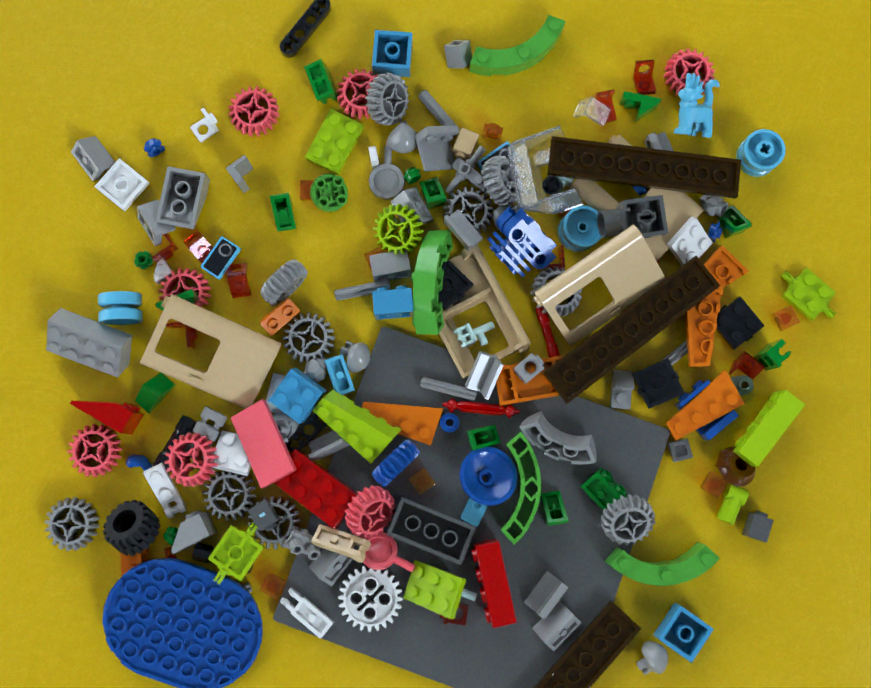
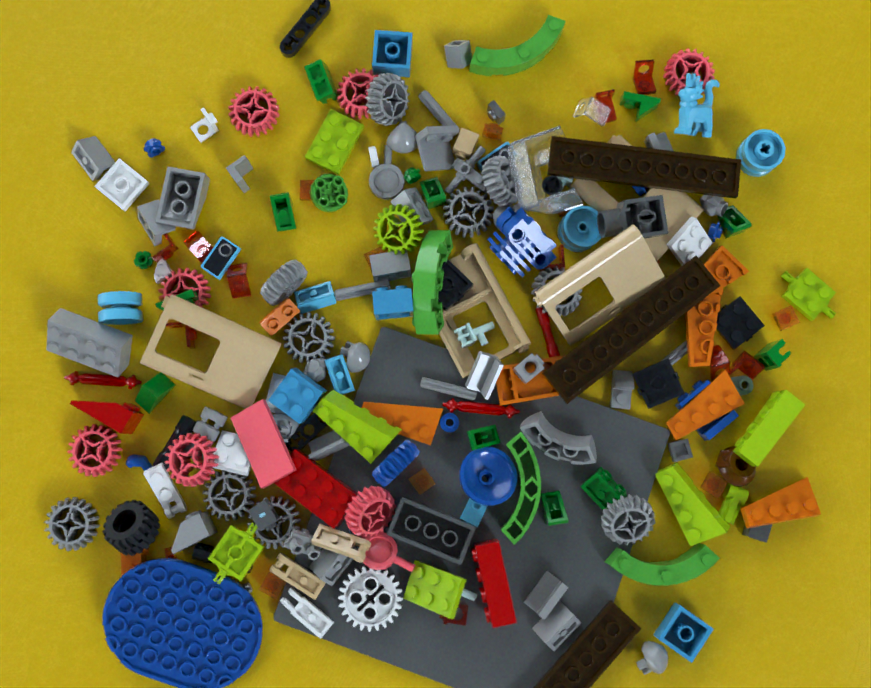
(103, 380): none -> red wheel
(170, 535): green plate -> none
(298, 576): none -> tan plate
(315, 297): none -> medium azure slope
(462, 230): light grey panel -> none
(495, 113): none -> flat silver plate
(693, 511): none -> lime wedge
(718, 361): none -> clear red bracket
(785, 505): none -> orange wing

